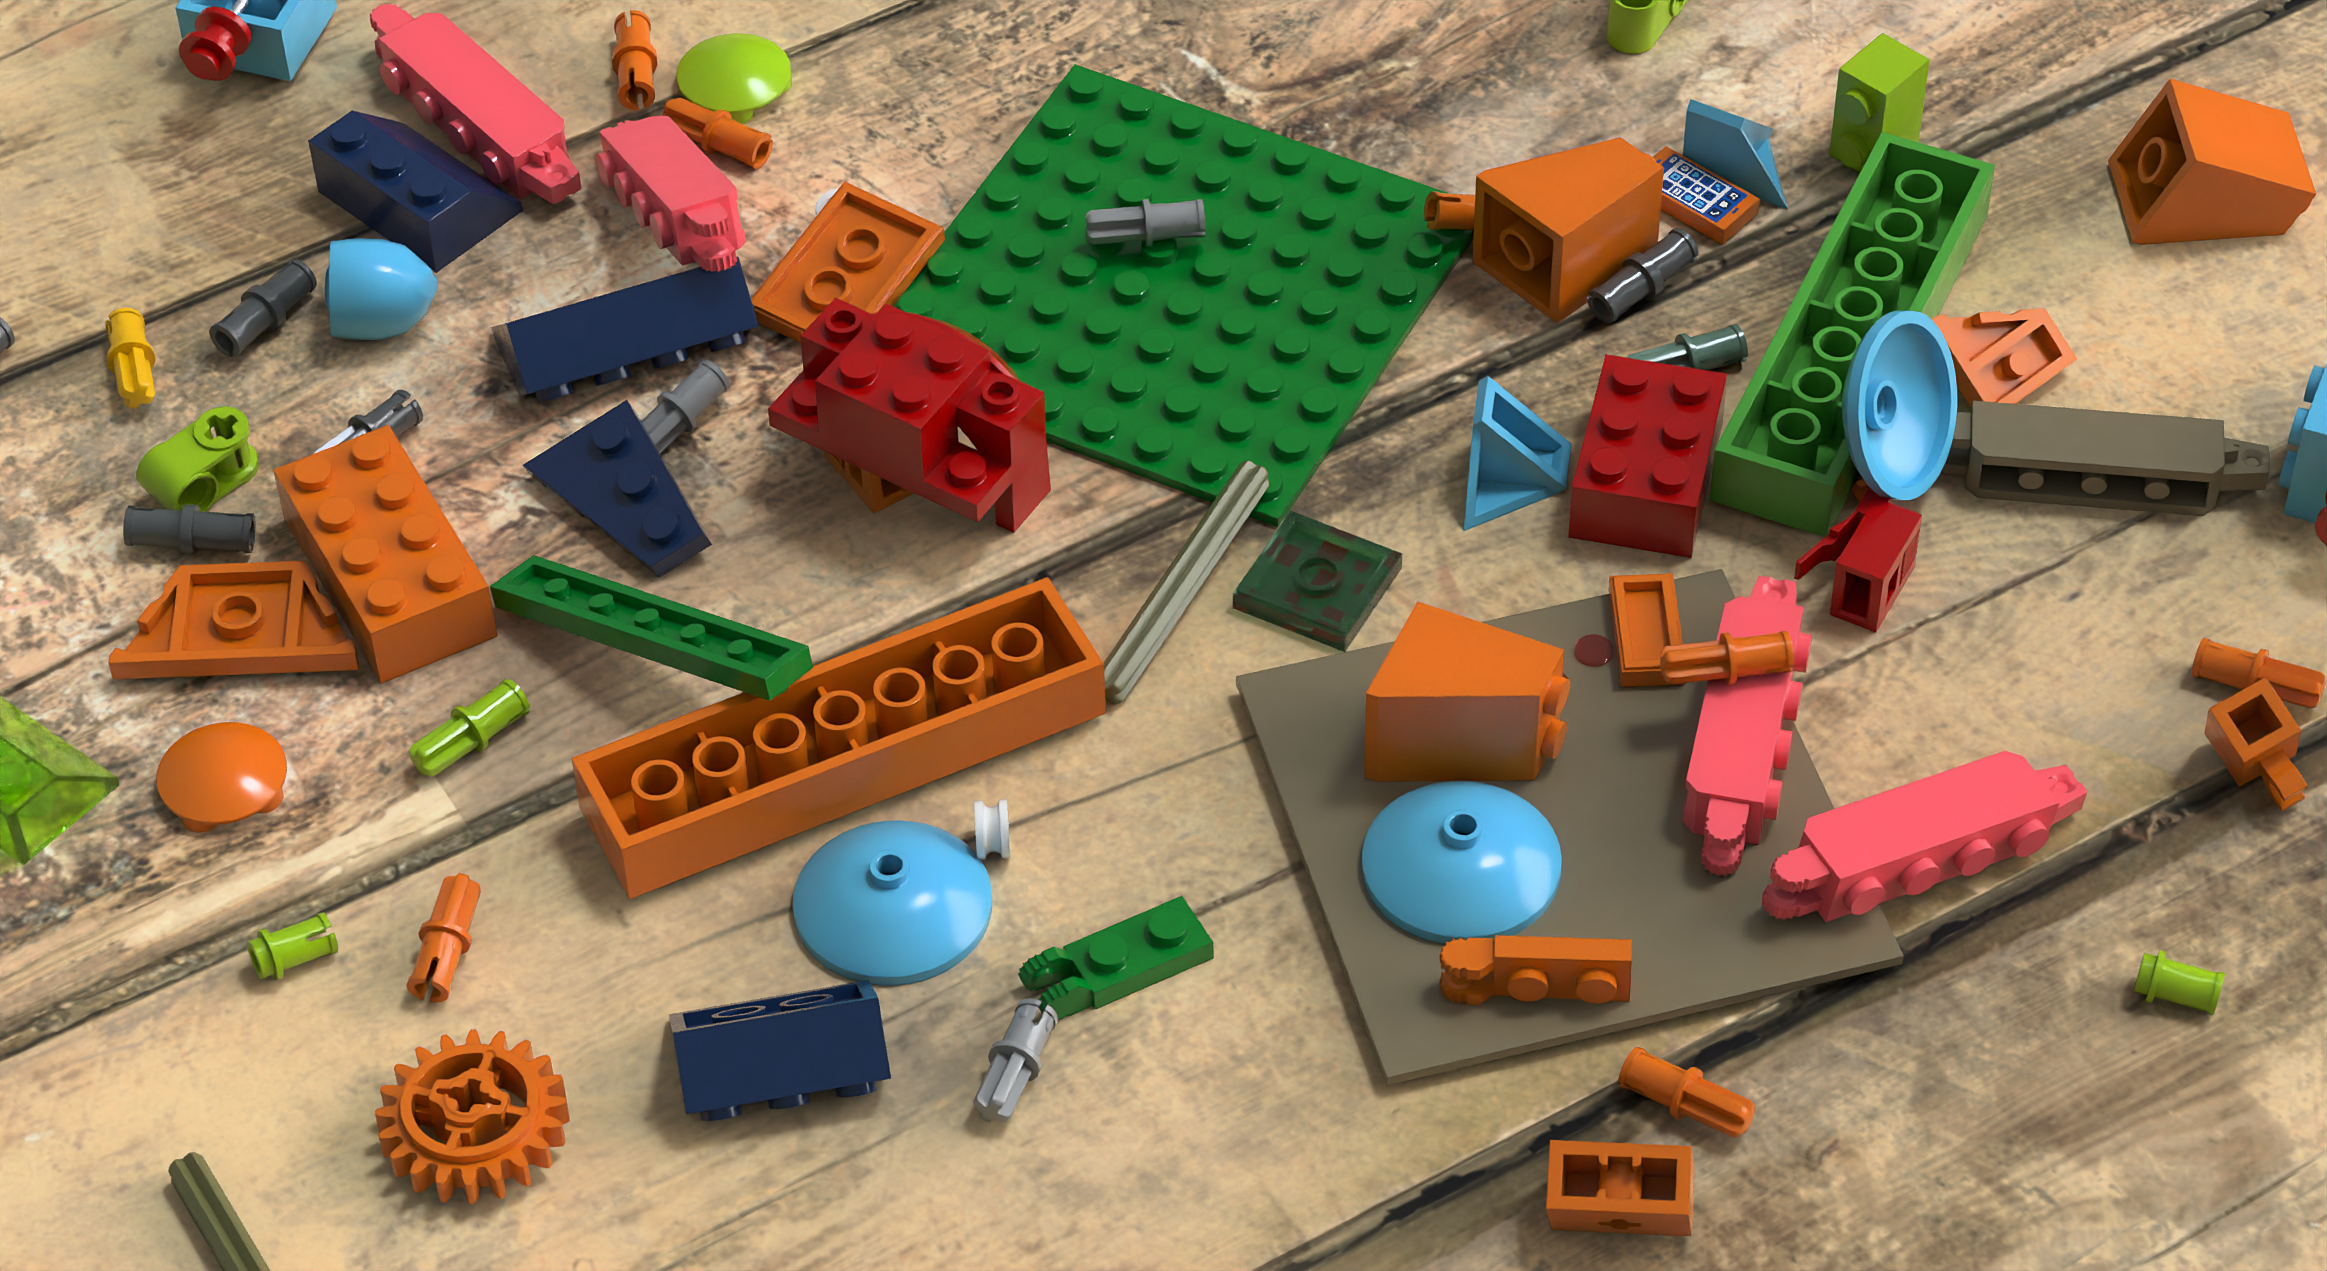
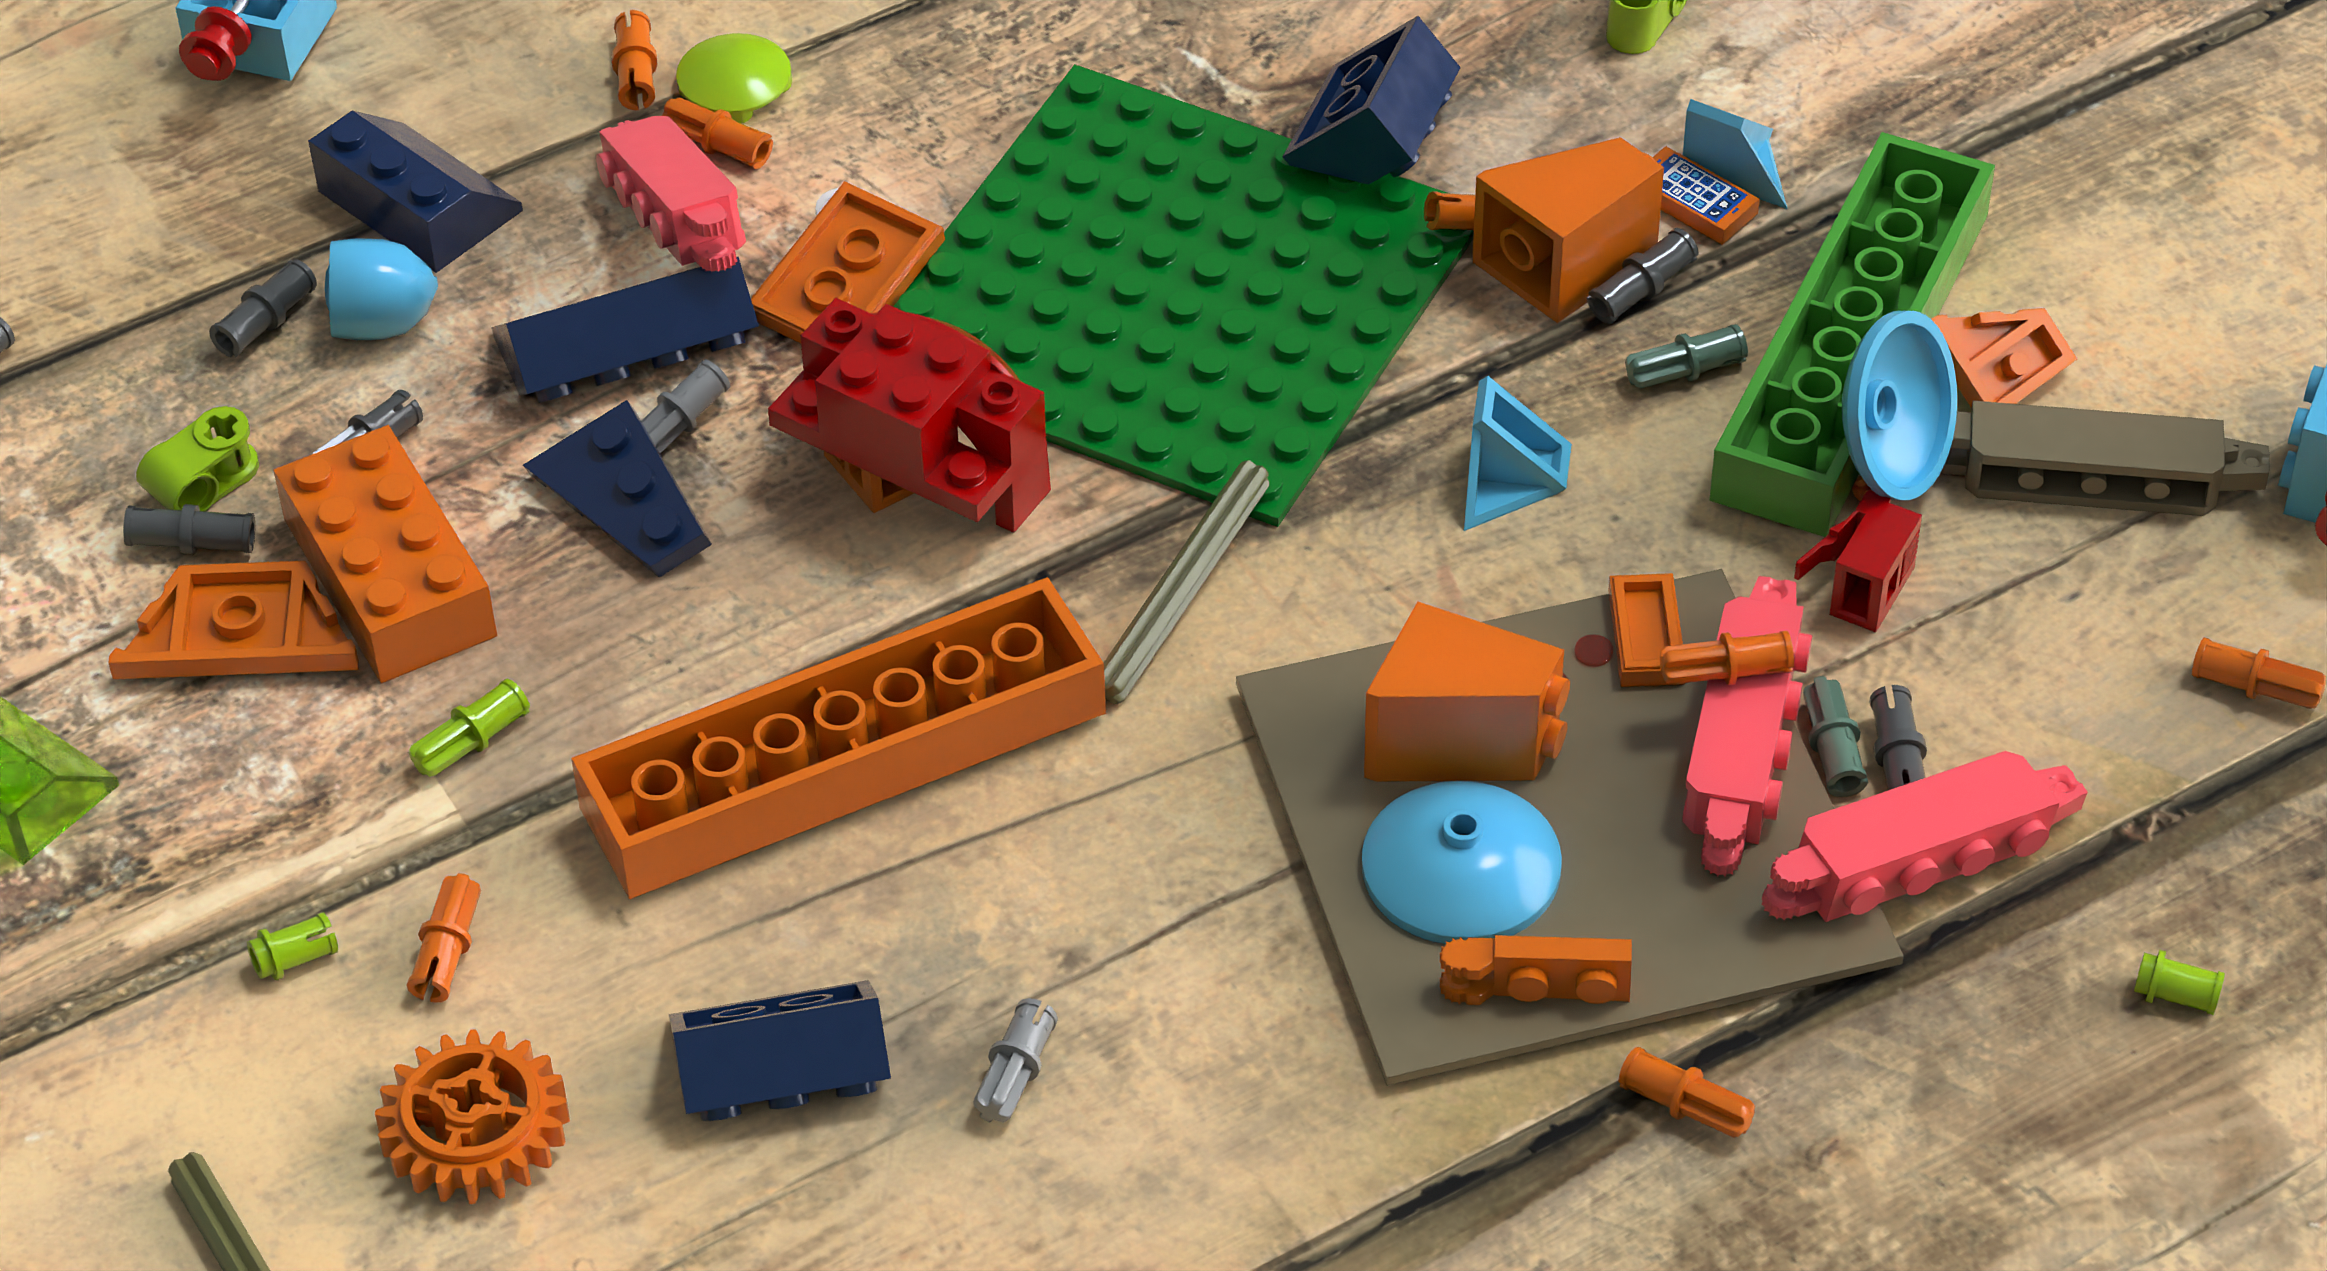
(130, 356): yellow axle -> none
(222, 775): orange dish -> none
(475, 103): coral hinge -> none
(652, 627): green plate -> none
(895, 924): medium azure dish -> none
(992, 829): white bush -> none
(1119, 959): green hinge -> none
(1146, 222): light grey axle -> none
(1317, 581): clear green tile -> none
(1376, 107): none -> dark blue slope
(1620, 1188): orange brick -> none
(1647, 456): red brick -> none
(1834, 737): none -> sand green axle
(1876, 94): lime brick -> none
(1898, 742): none -> dark grey pin
(2209, 169): orange slope -> none
(2258, 738): orange brick -> none

